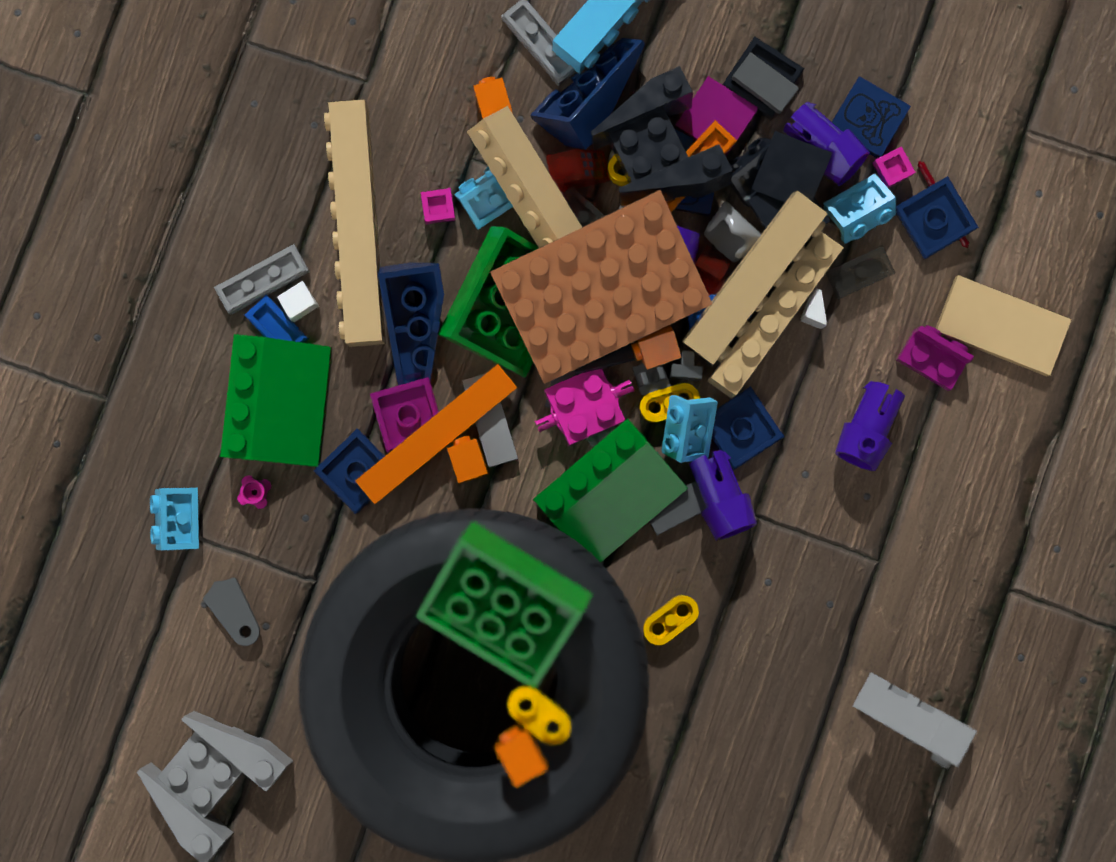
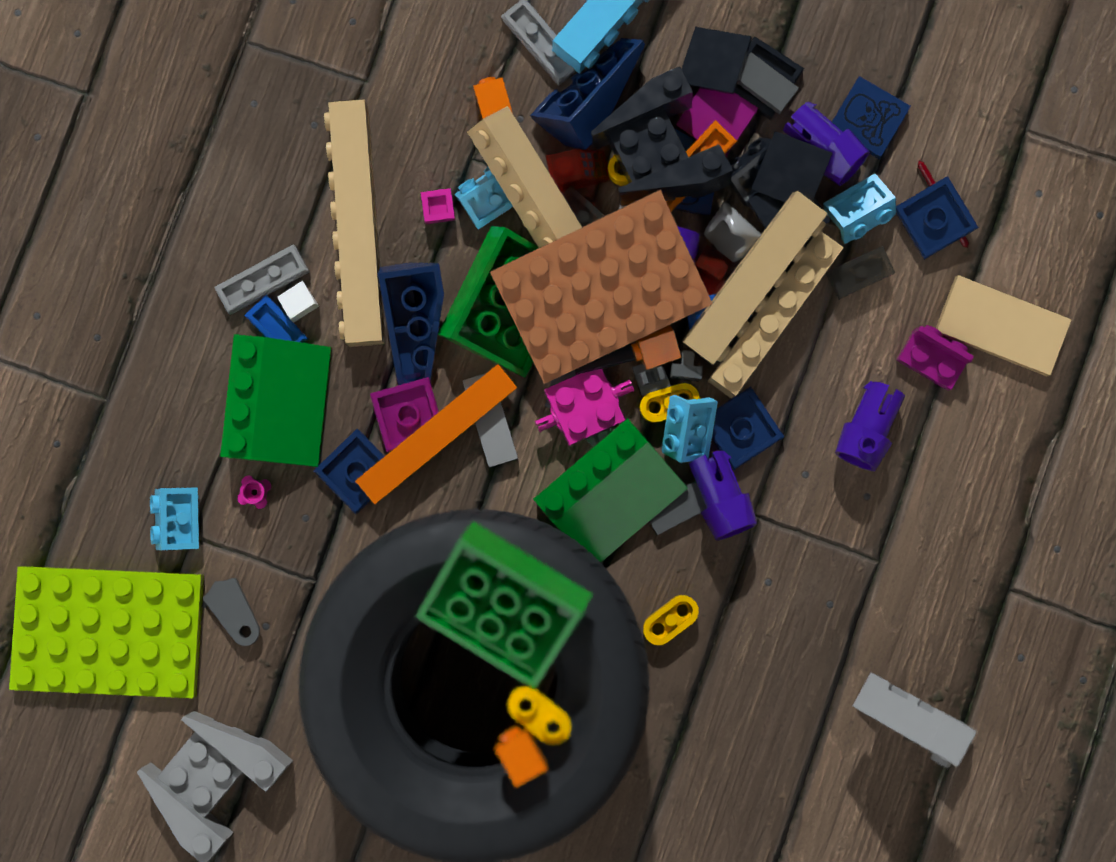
(106, 632): none -> lime plate
(467, 459): orange brick -> none
(715, 59): none -> black piece
(814, 310): white slope -> none
(893, 167): dark pink plate -> none

